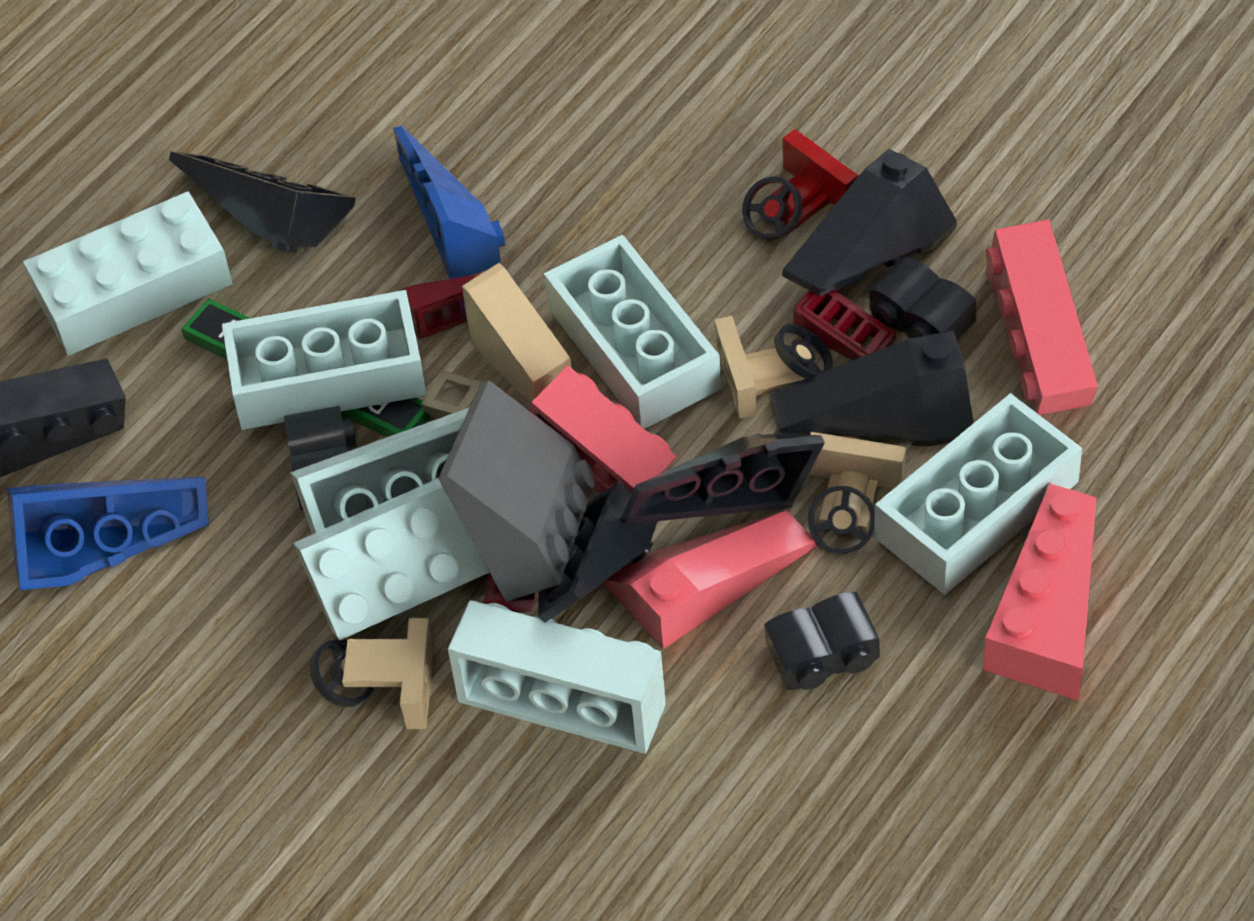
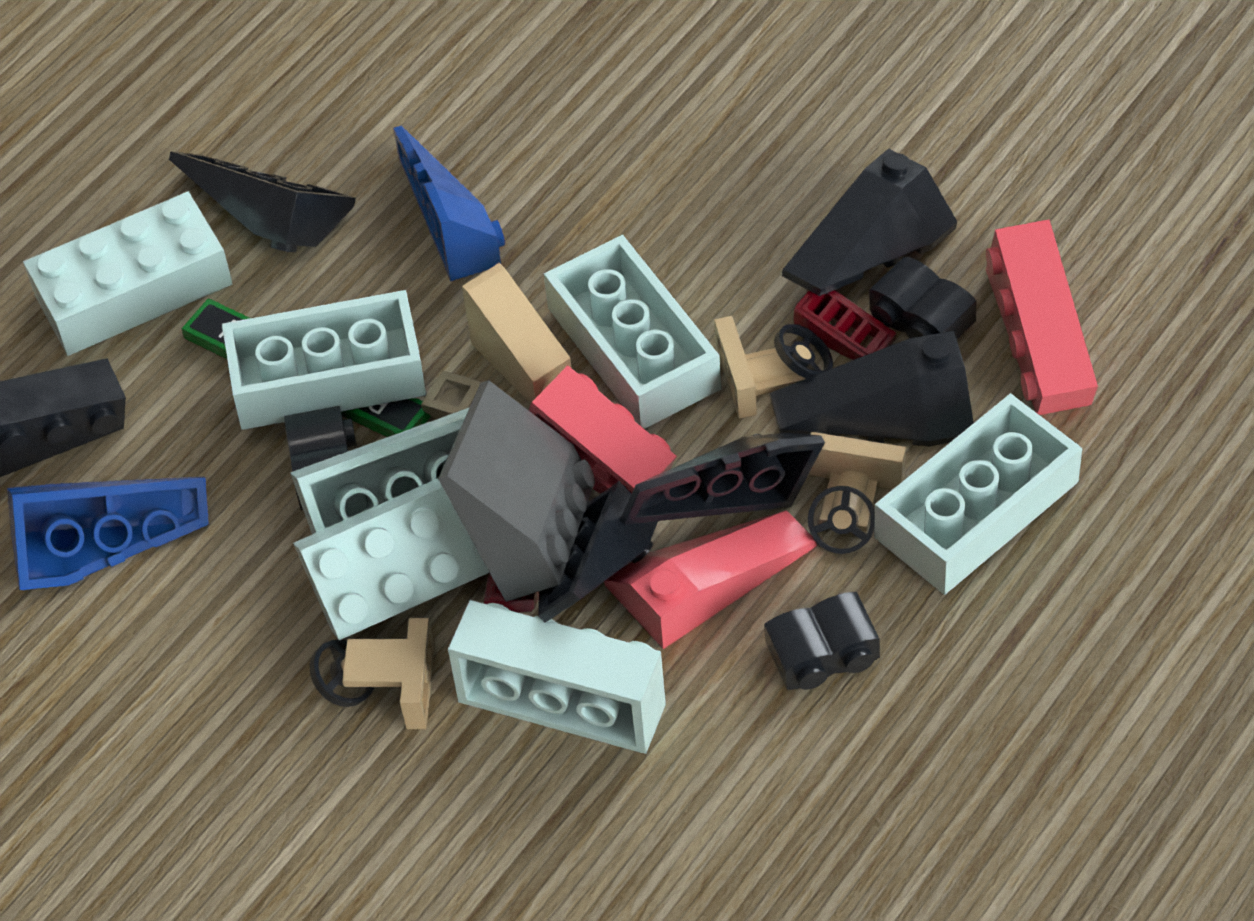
(437, 305): dark red slope -> none
(815, 183): red piece -> none
(1045, 606): coral wedge -> none

